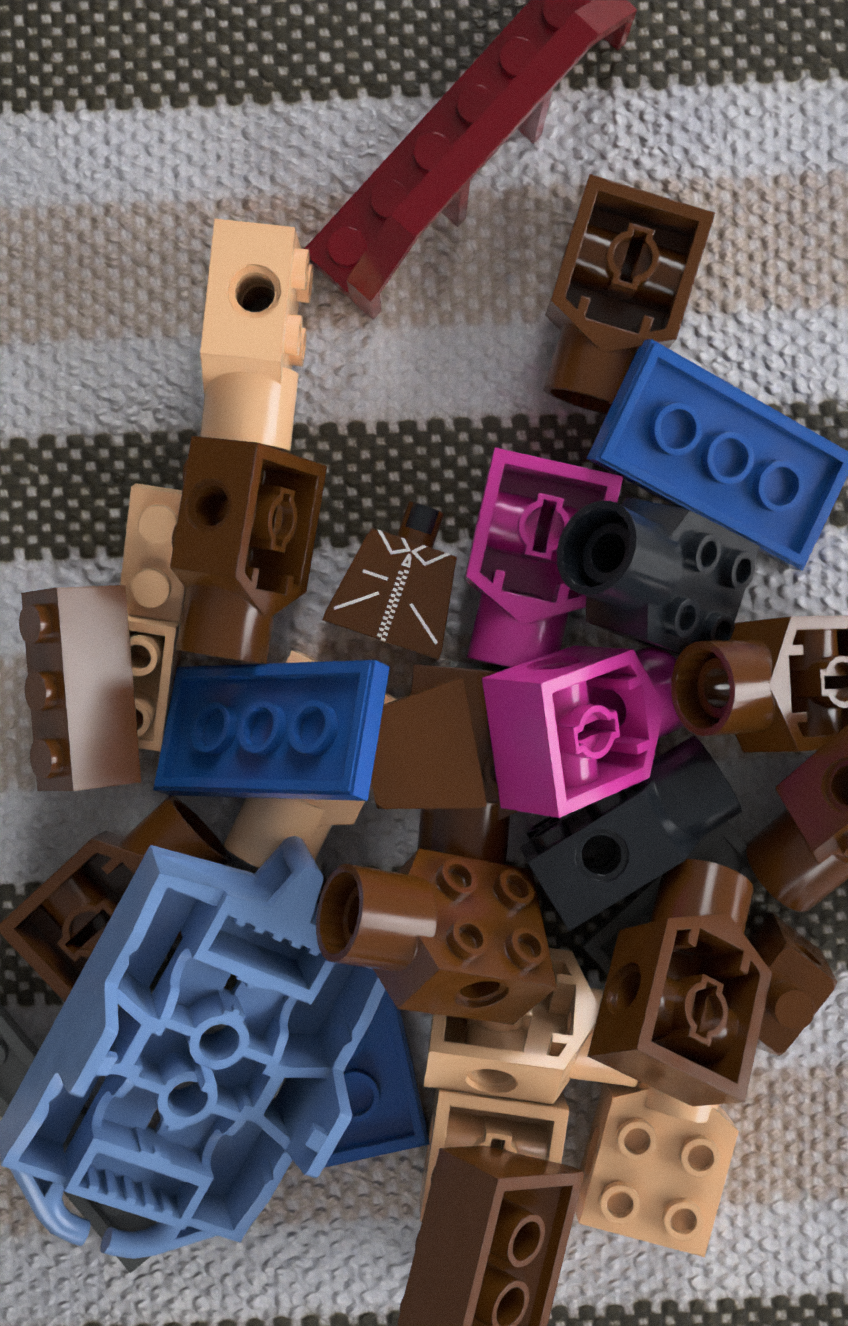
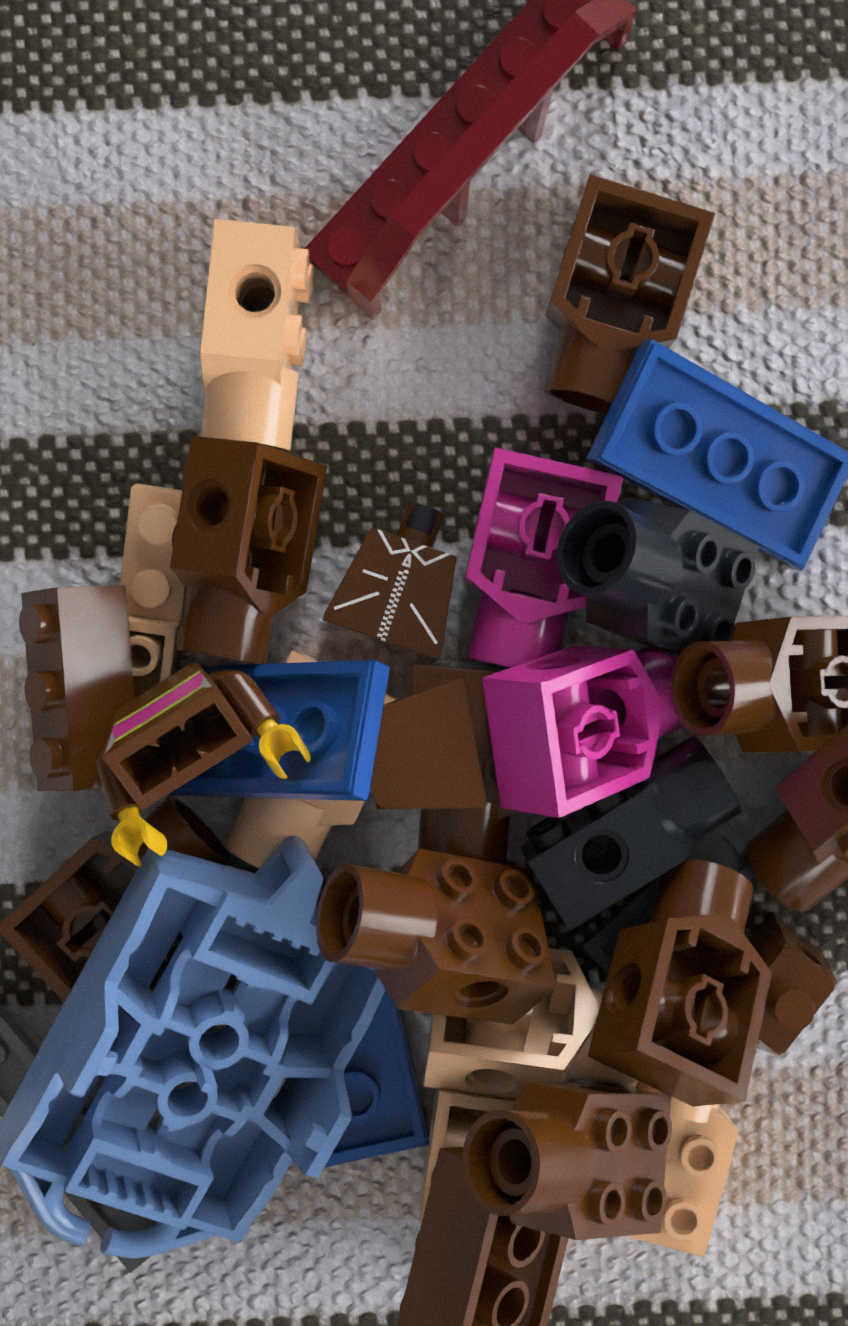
(176, 736): none -> reddish brown torso
(573, 1159): none -> reddish brown brick

